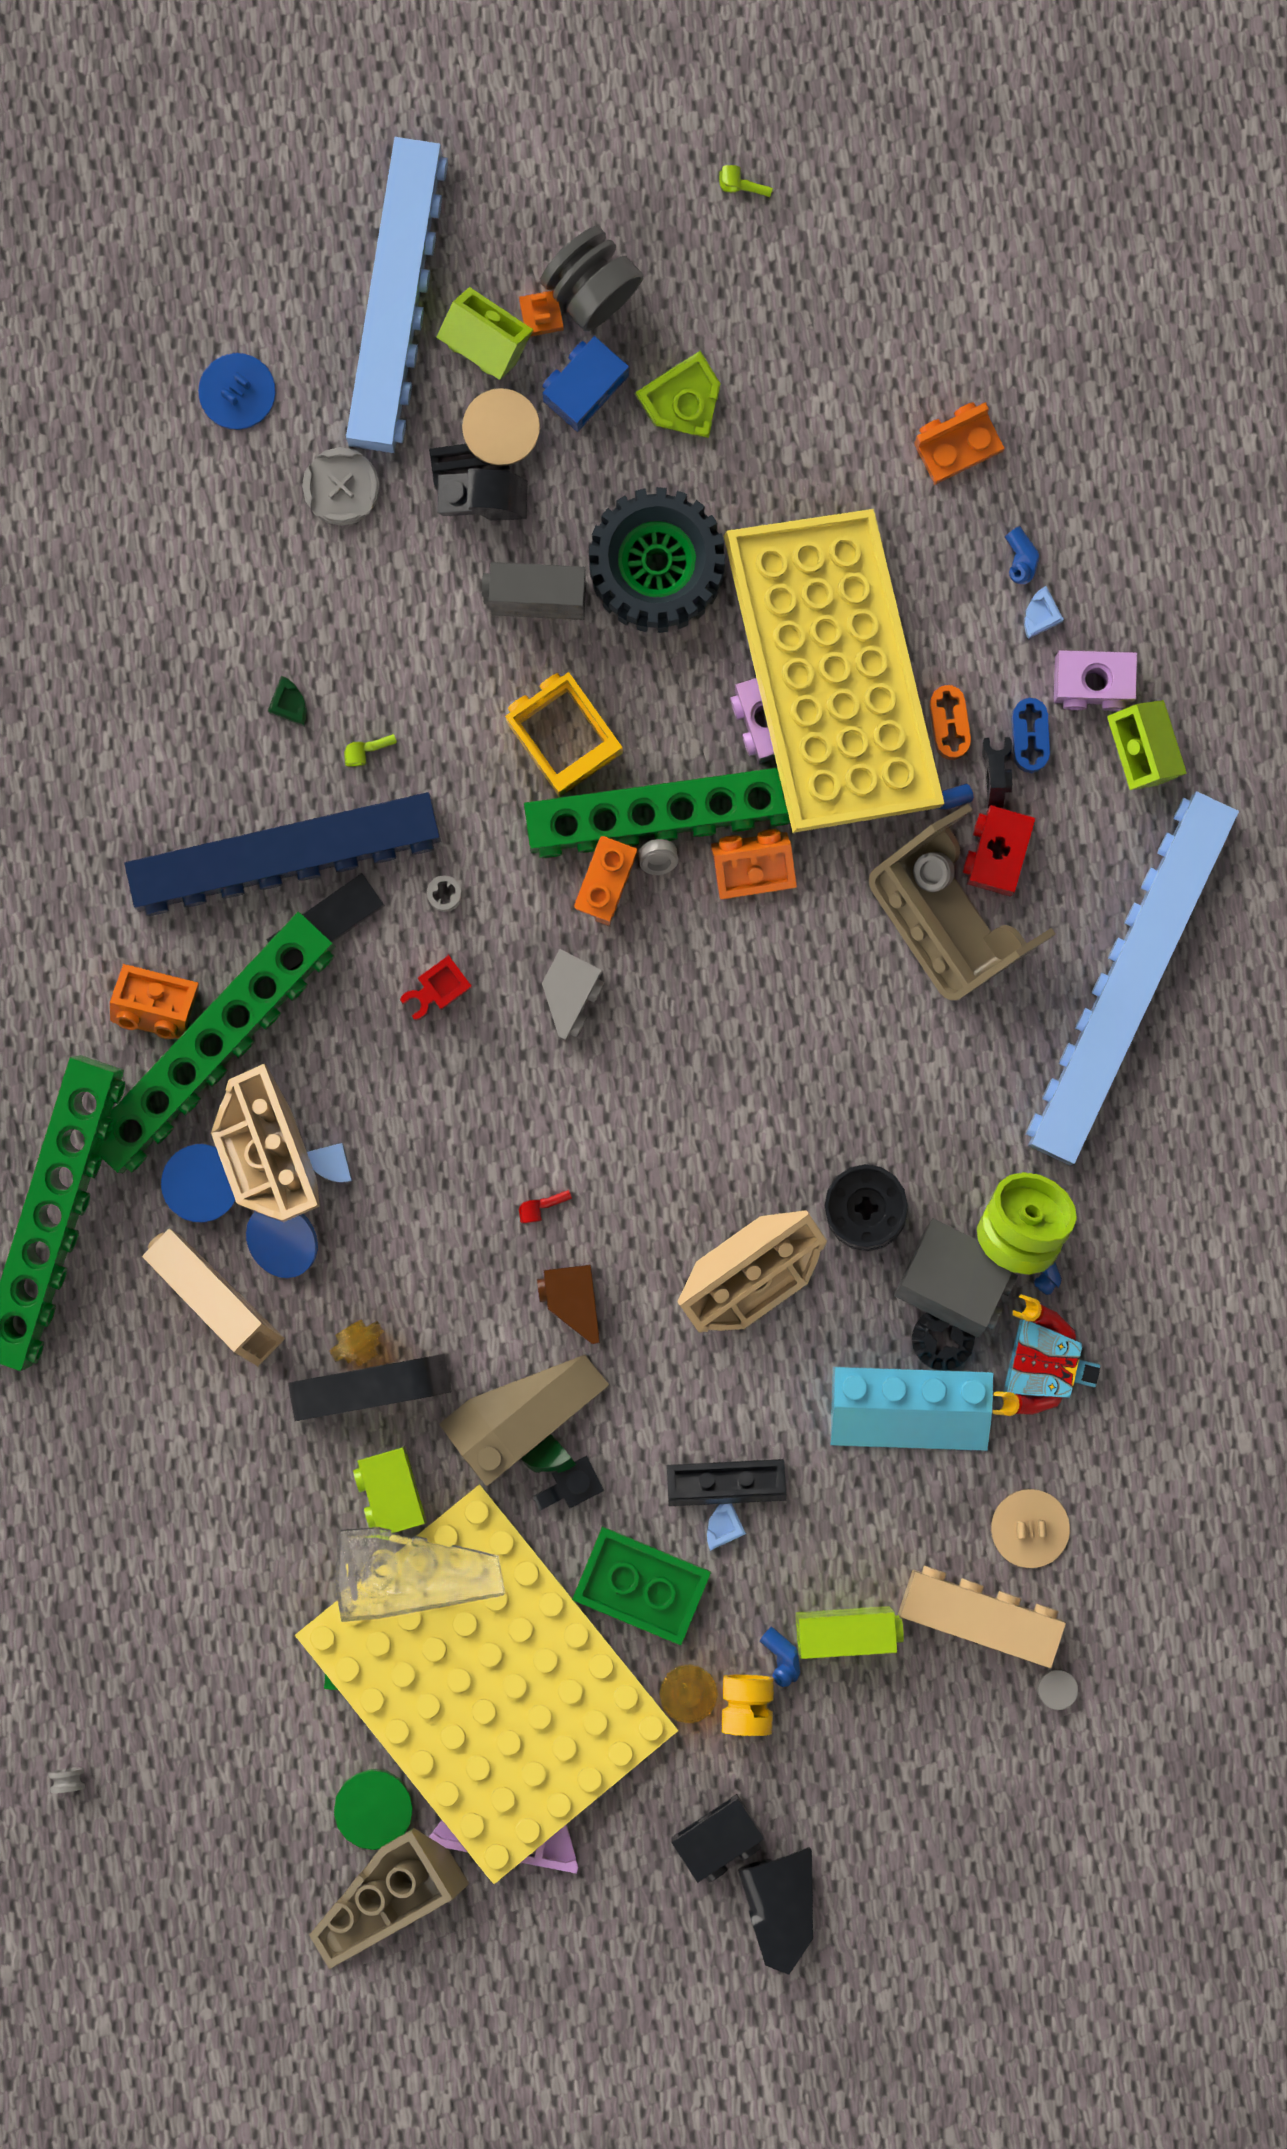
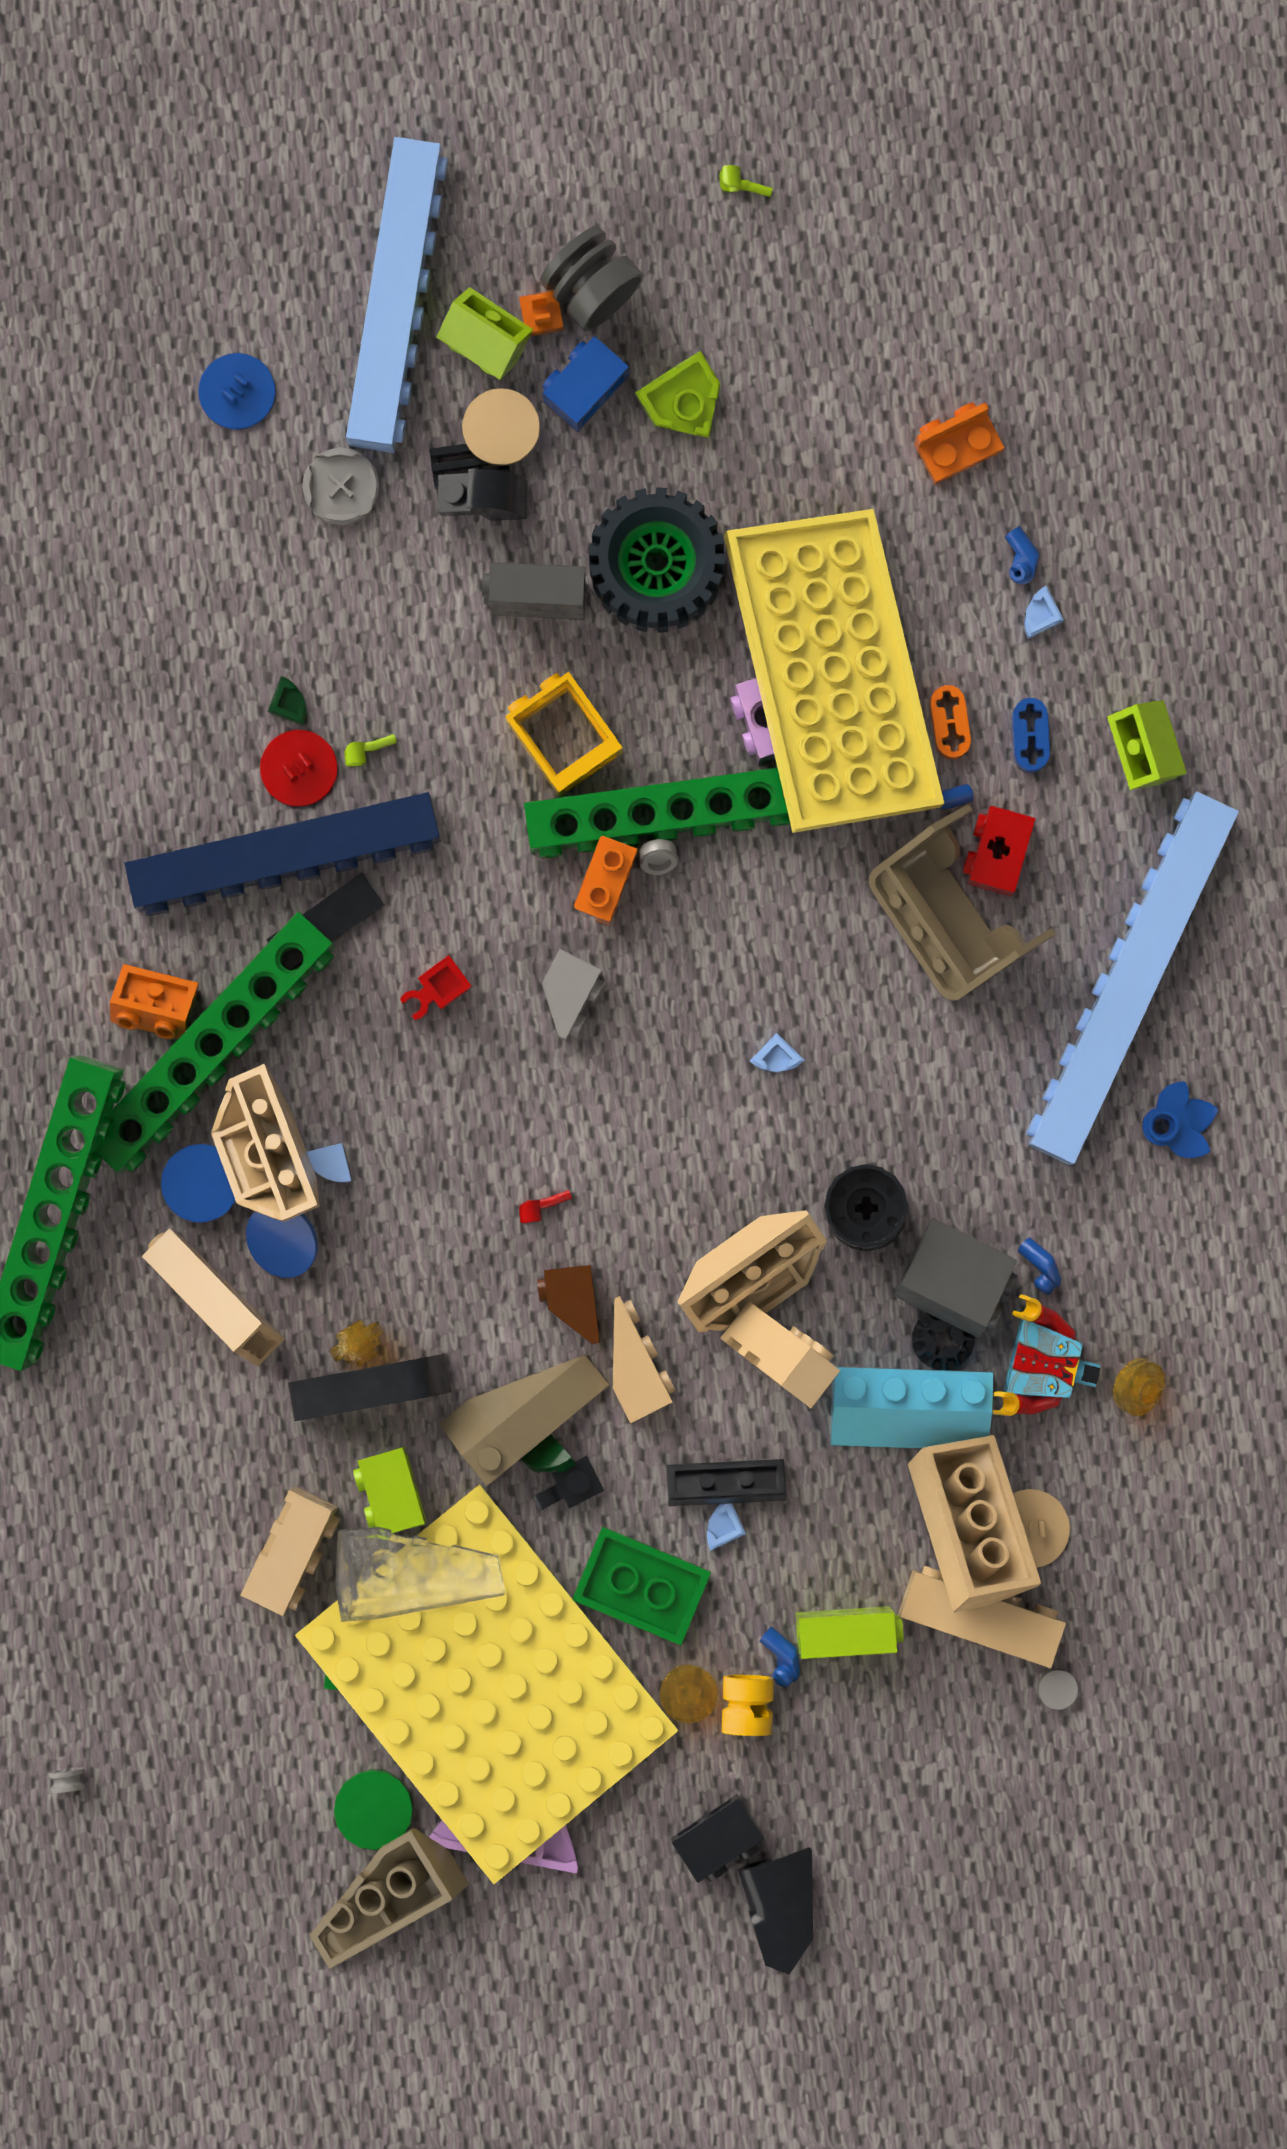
(291, 1551): none -> tan wedge
(298, 768): none -> red piece
(433, 889): light grey bush -> none
(634, 1373): none -> tan slope
(753, 864): orange bracket -> none
(777, 1056): none -> light blue tile
(783, 1355): none -> tan wedge
(933, 871): light grey tile -> none
(973, 1522): none -> tan slope
(997, 777): black plate -> none
(1026, 1223): lime wheel -> none
(1115, 668): lavender brick -> none
(1139, 1386): none -> clear yellow plate
(1185, 1121): none -> blue plate

